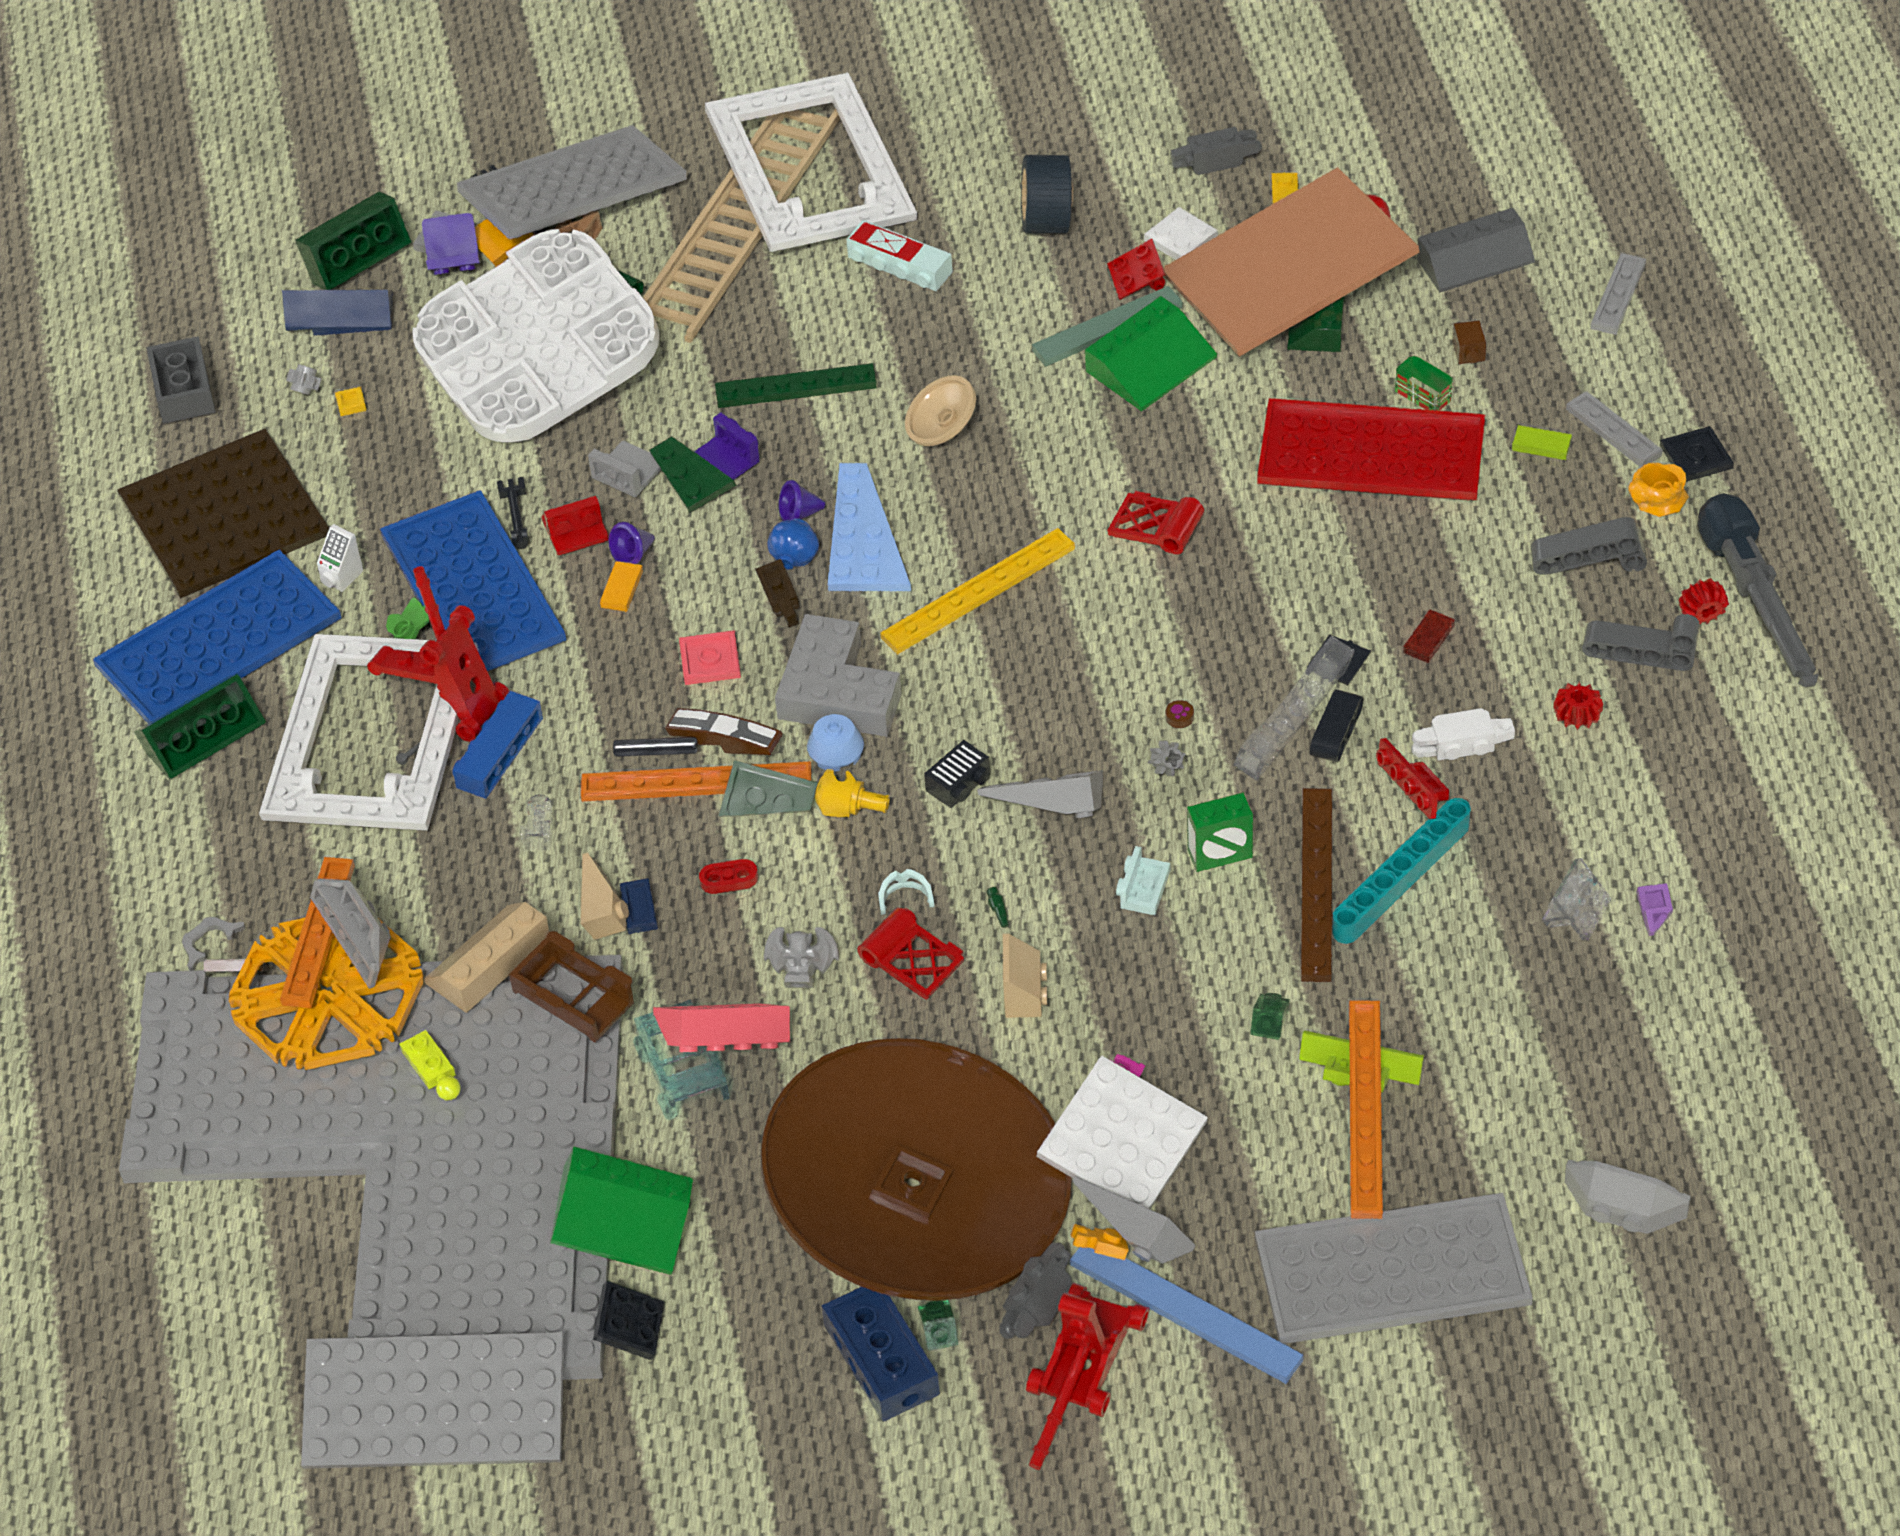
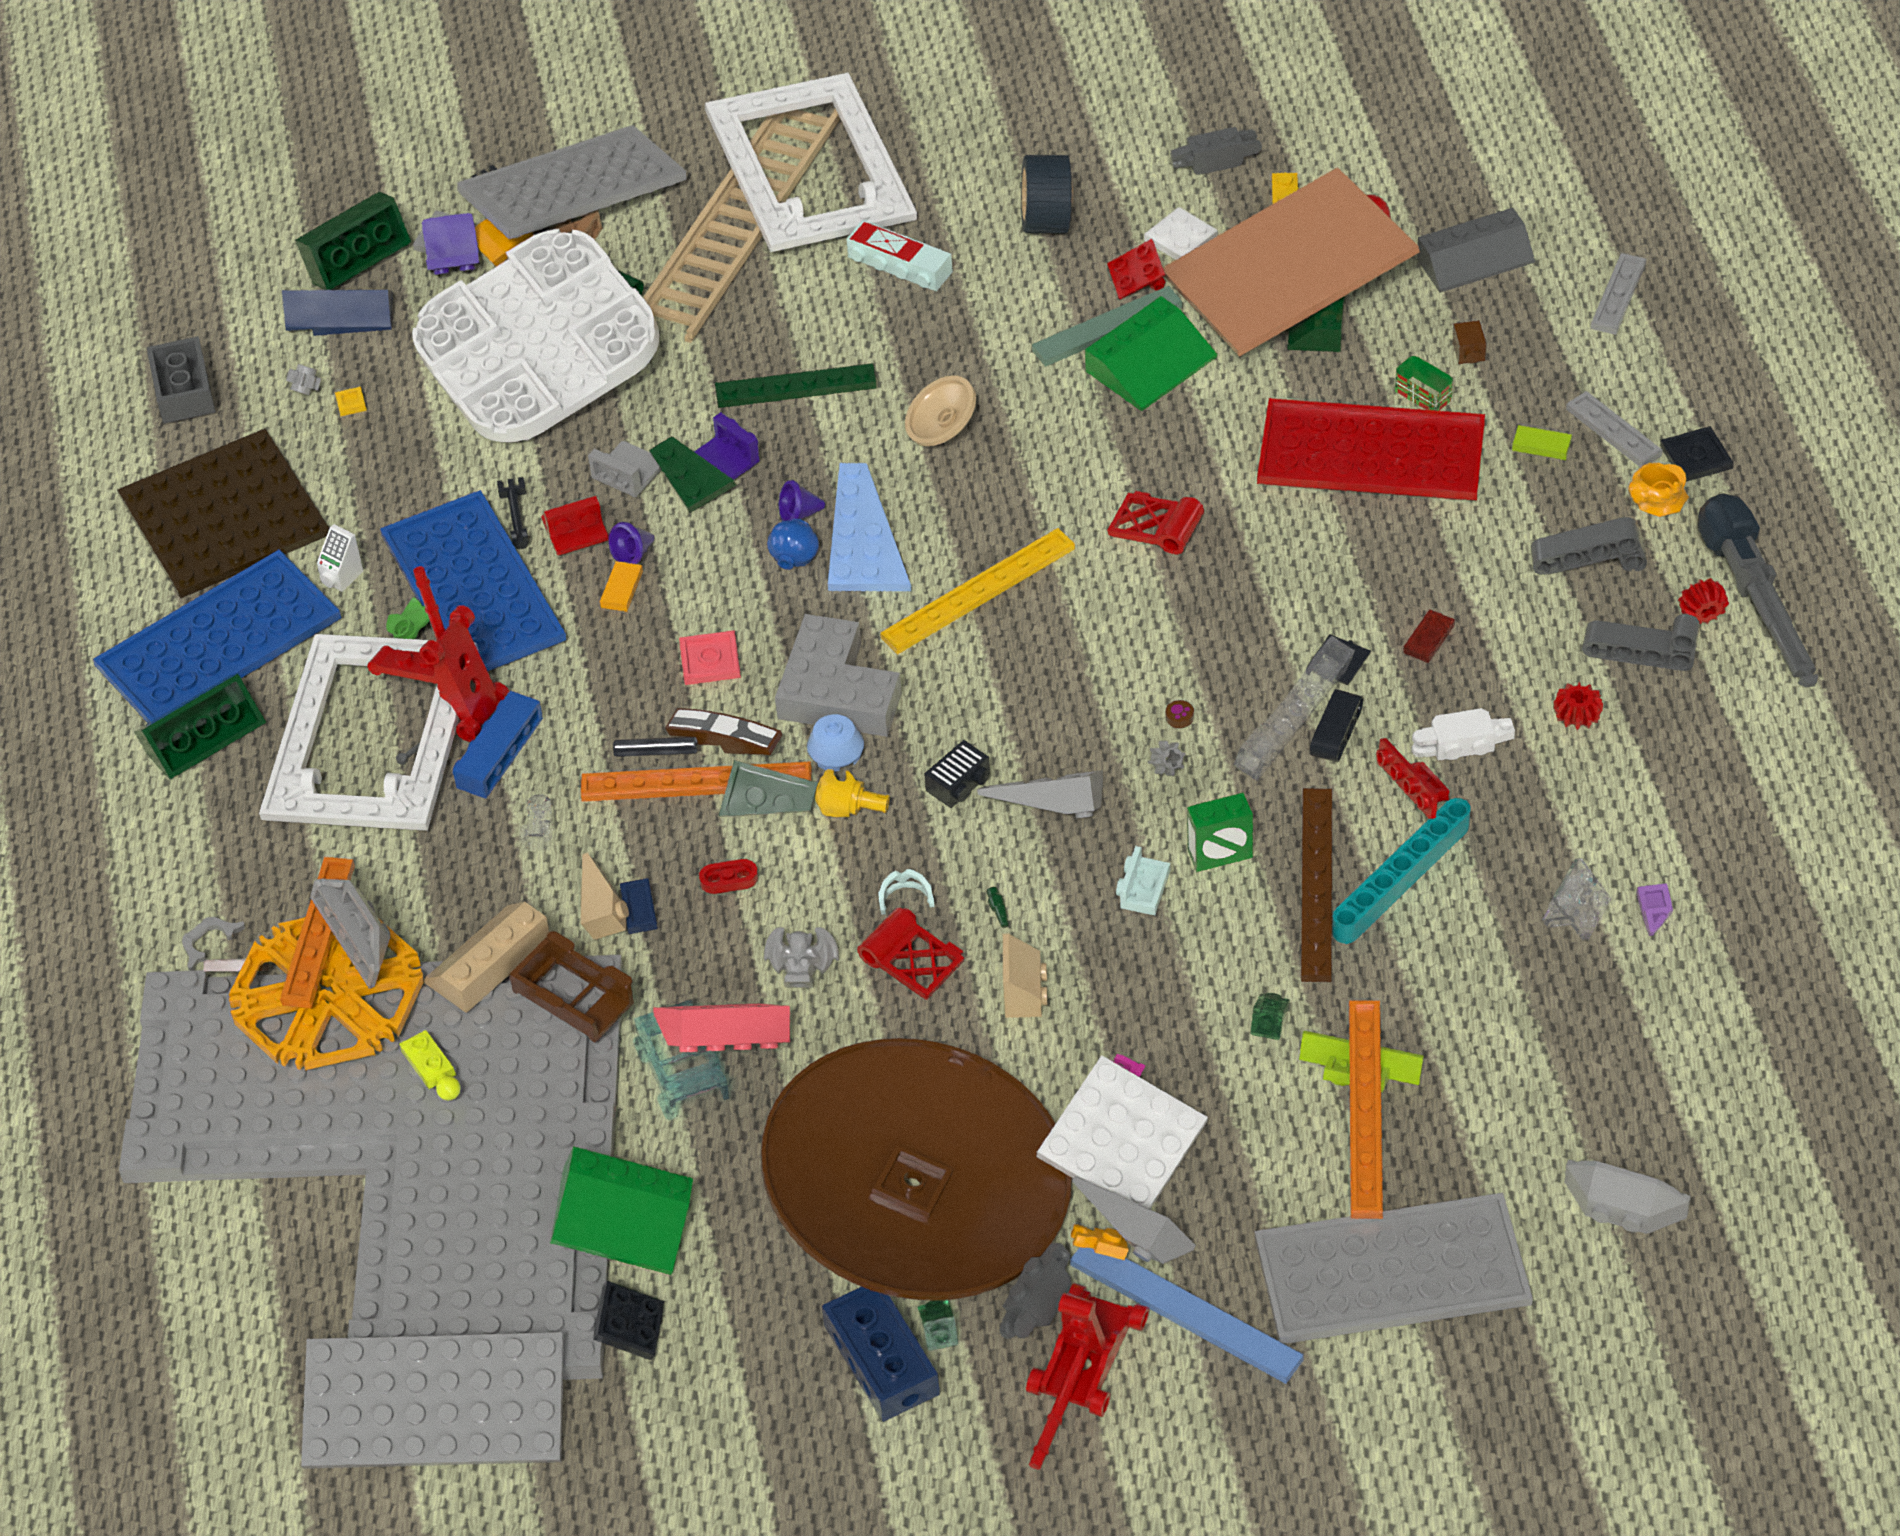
(779, 591): dark brown hinge -> none

